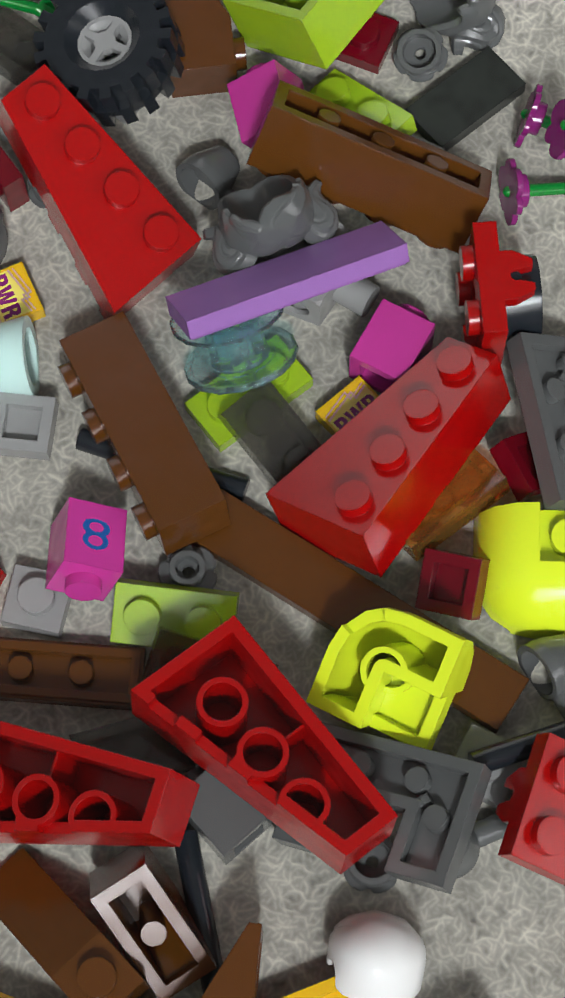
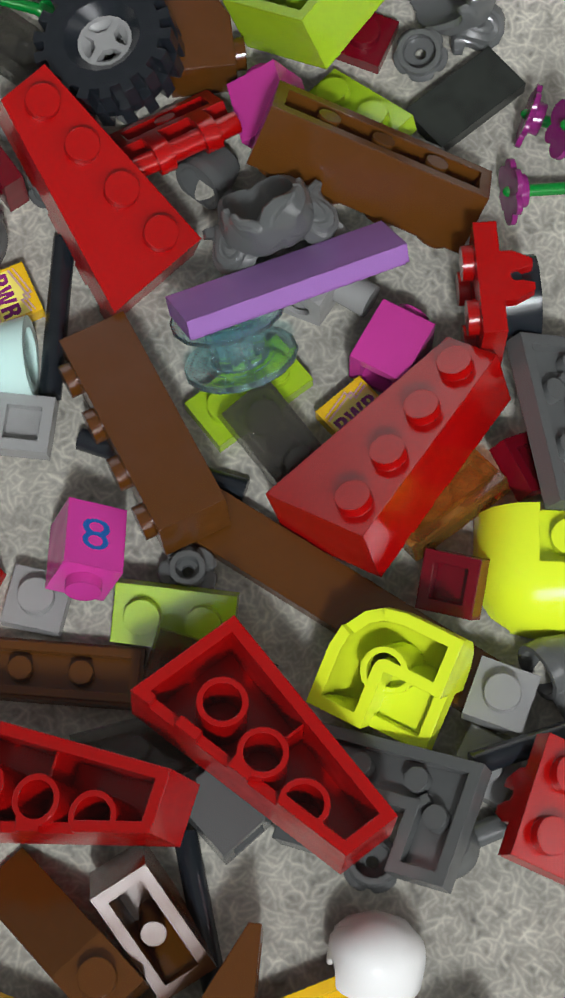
(56, 318): none -> black bar
(178, 133): none -> red plate
(500, 697): none -> light grey plate

